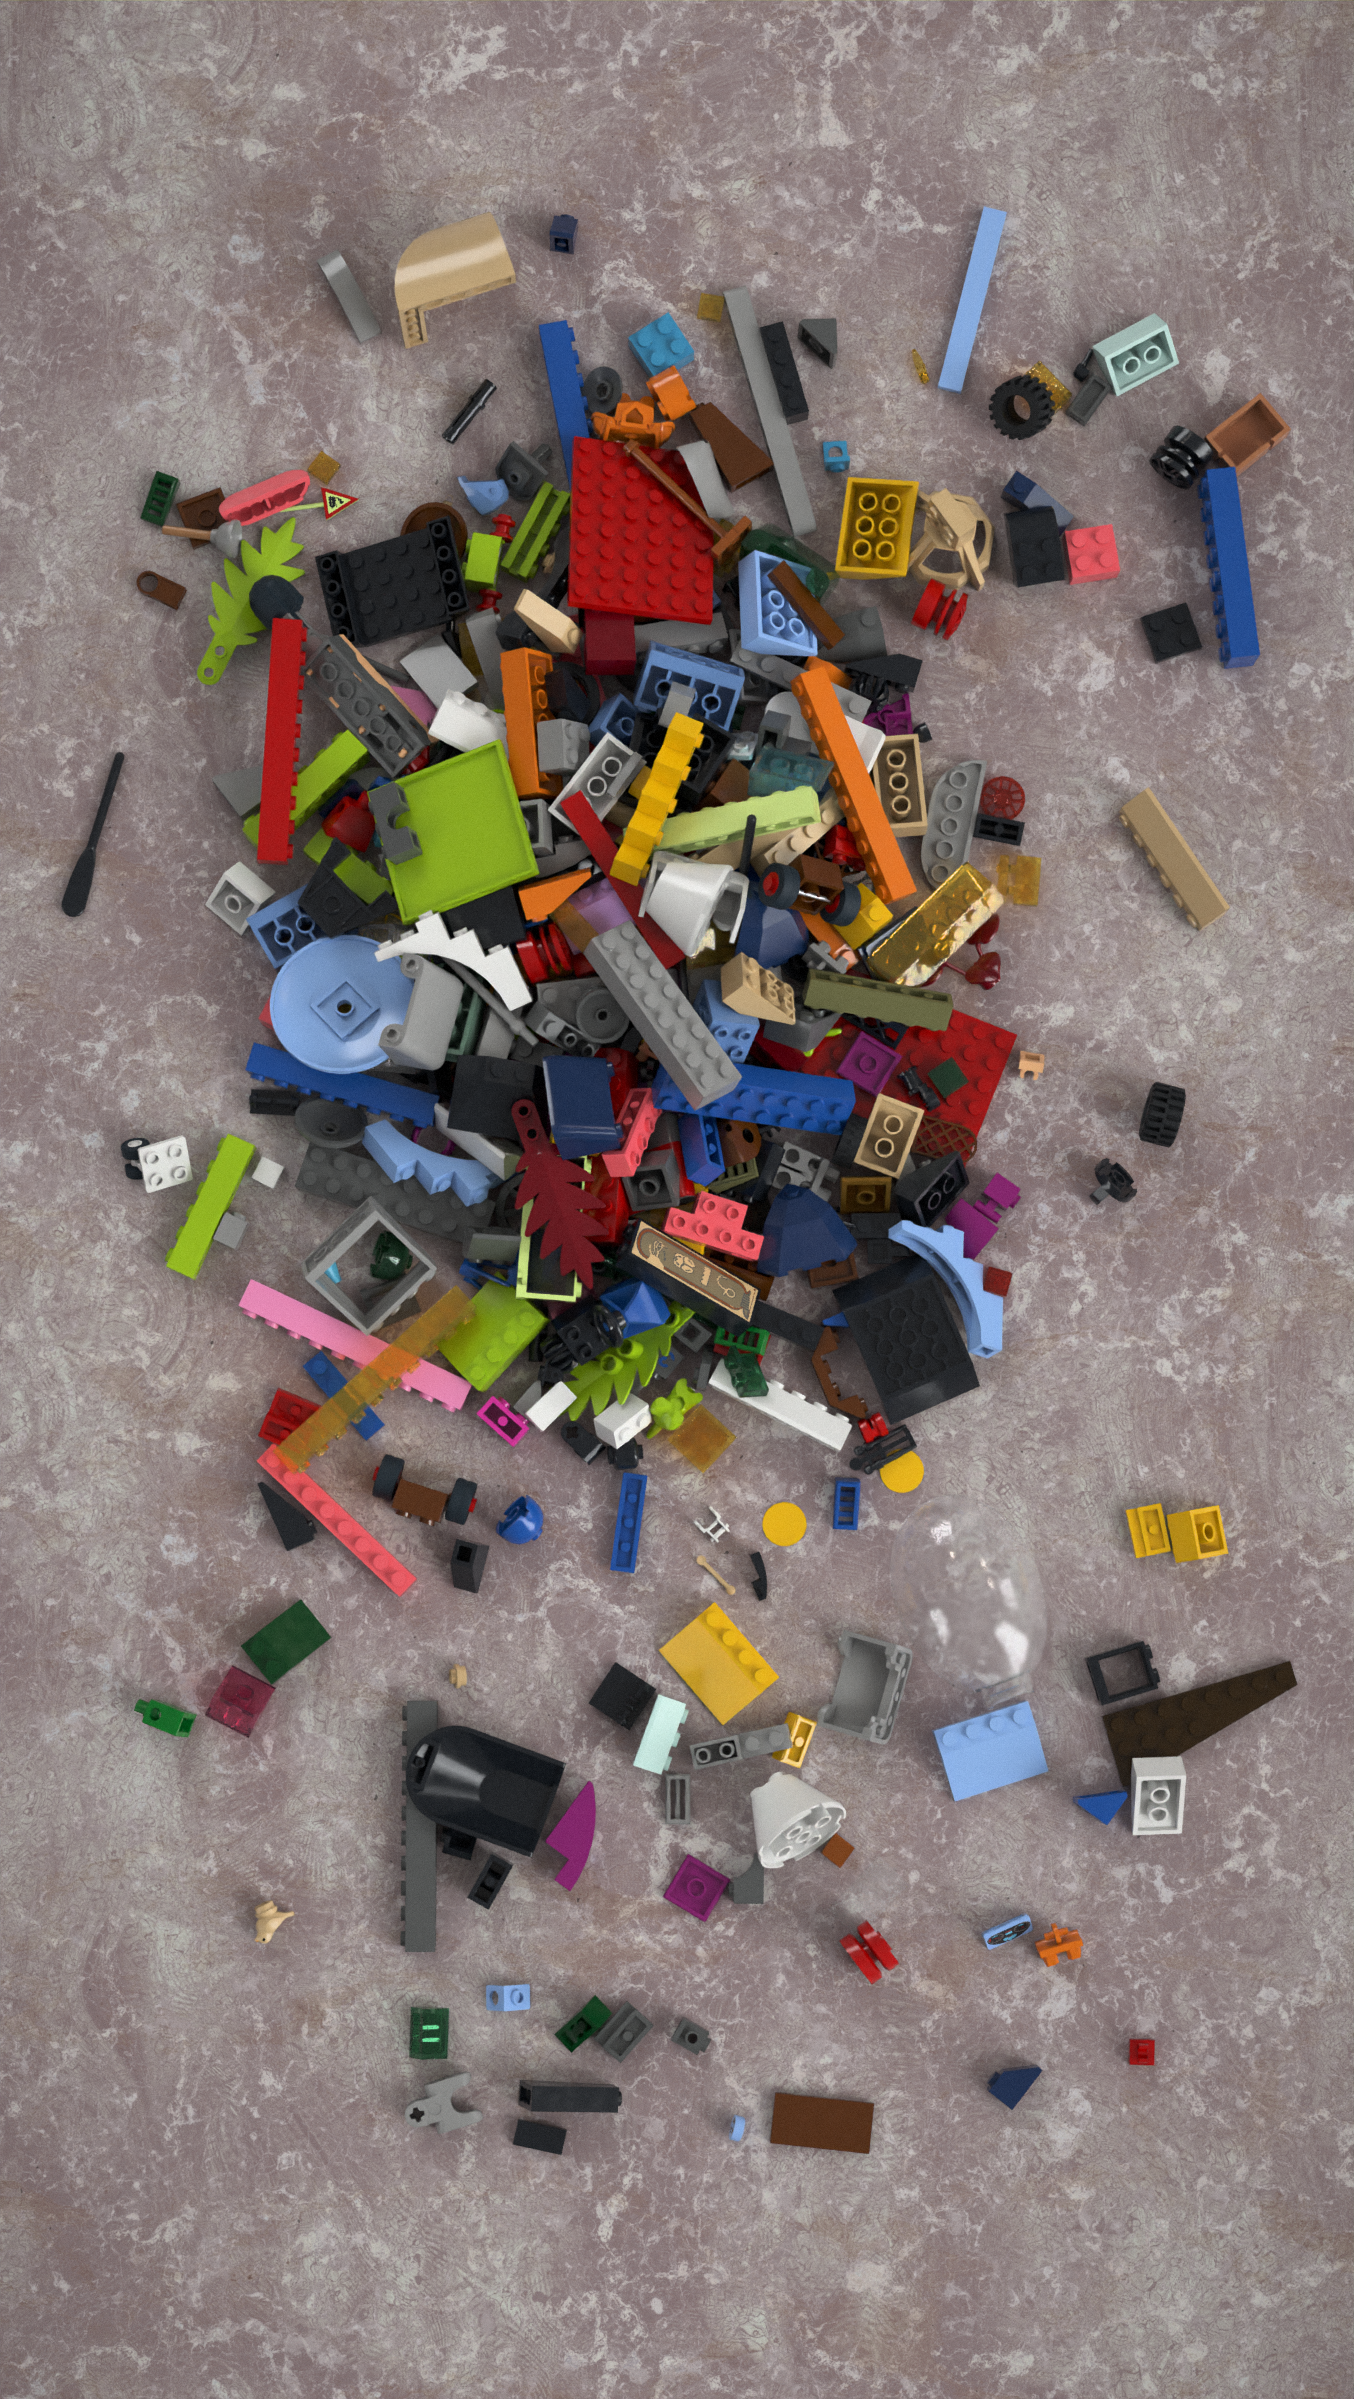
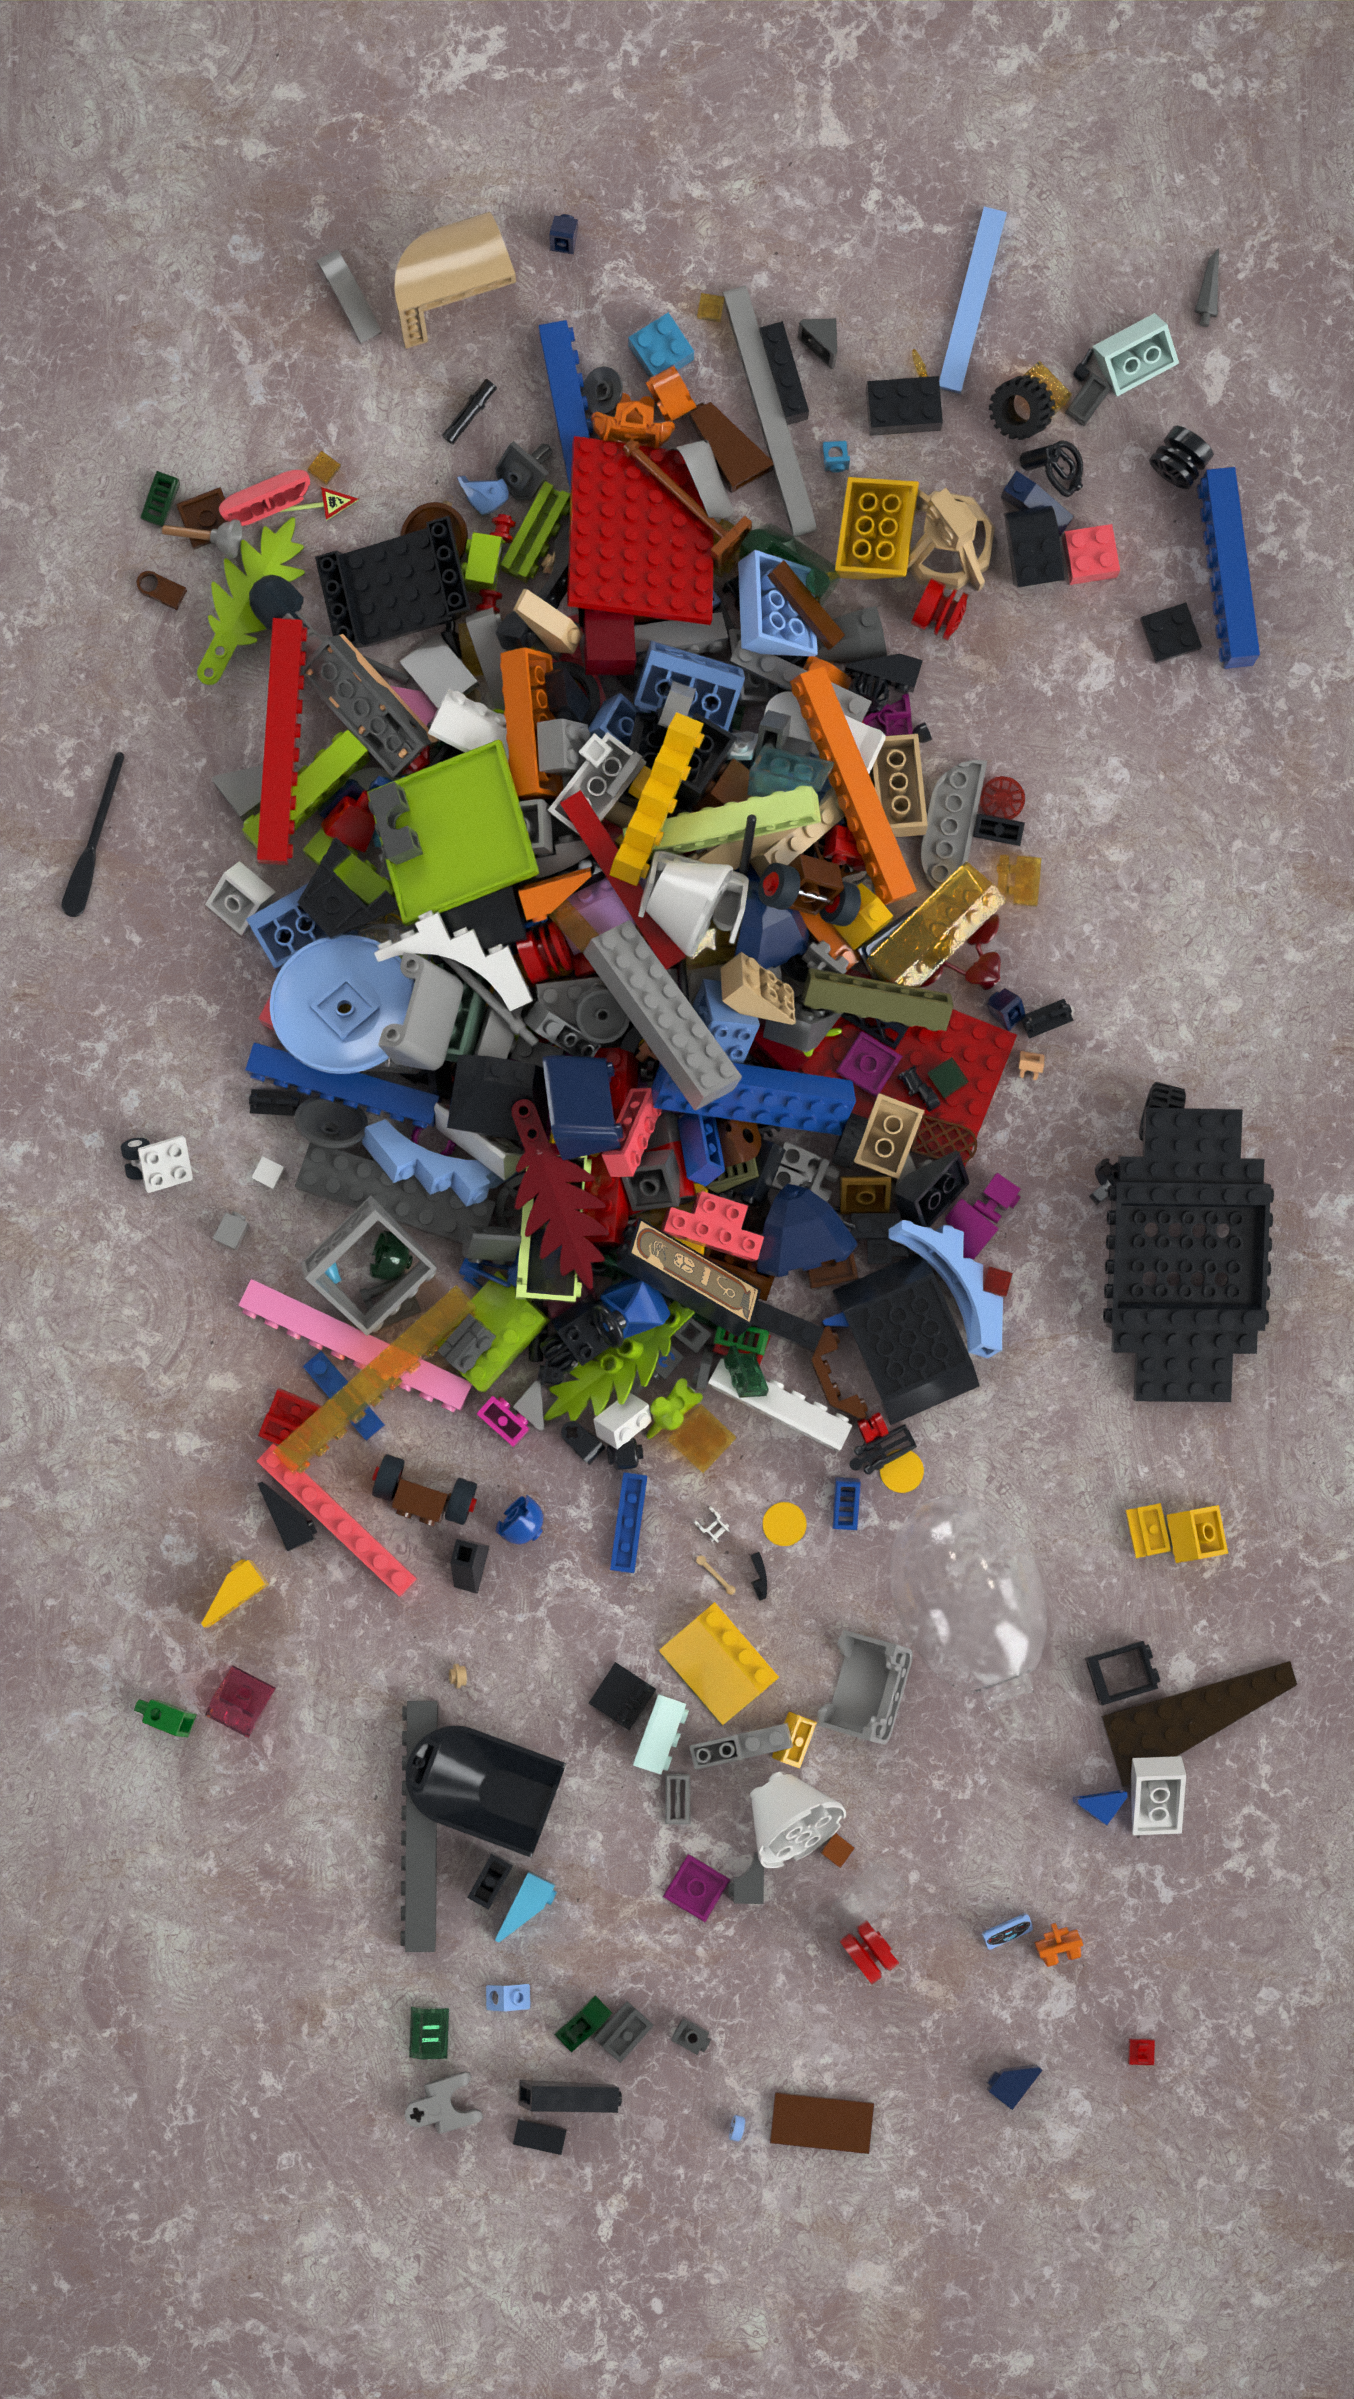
(212, 1203): lime brick -> none
(238, 1587): none -> yellow slope
(268, 1920): tan animal -> none
(286, 1642): dark green slope -> none
(458, 1843): black bracket -> none
(467, 1344): none -> dark grey brick
(529, 1901): none -> medium azure slope
(550, 1406): white tile -> none
(575, 1836): magenta slope -> none
(595, 750): none -> white tile
(904, 405): none -> black brick
(990, 1750): light blue slope -> none
(1006, 1008): none -> dark blue slope
(1047, 1018): none -> black hinge
(1048, 457): none -> black piece
(1173, 860): tan slope -> none
(1186, 1331): none -> black piece
(1208, 295): none -> dark grey bar
(1247, 435): nougat piece -> none

